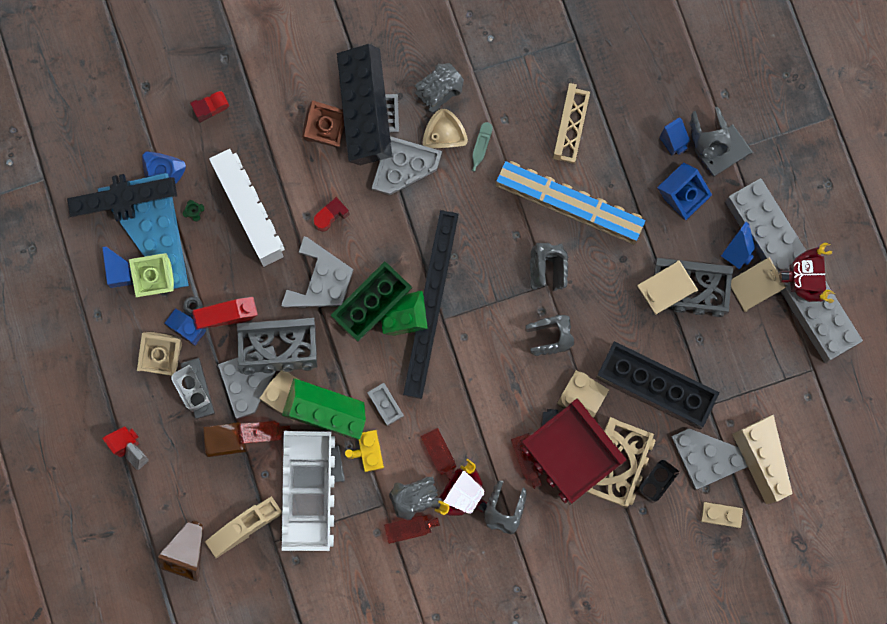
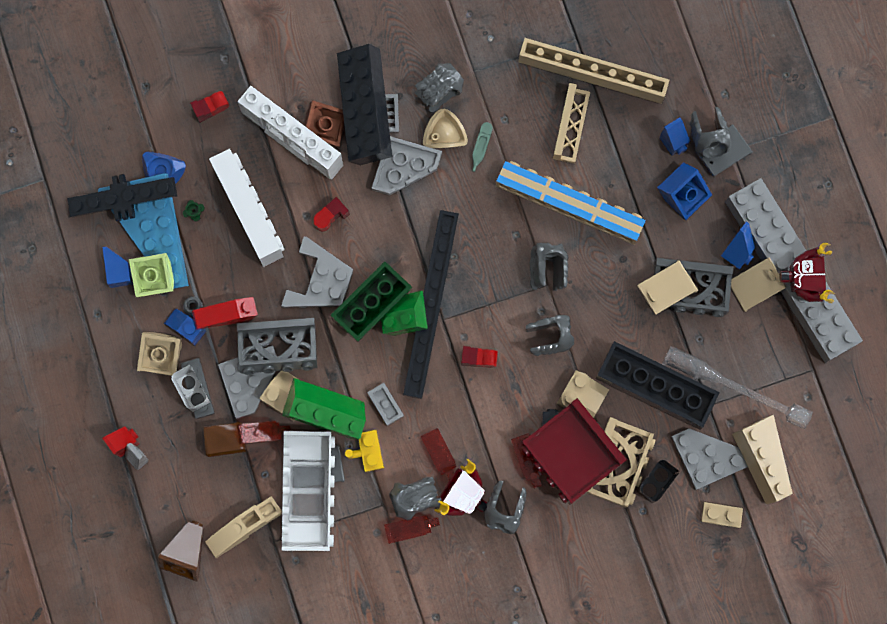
(290, 133): none -> white window
(479, 357): none -> leg
(593, 70): none -> tan brick
(698, 369): none -> clear bar

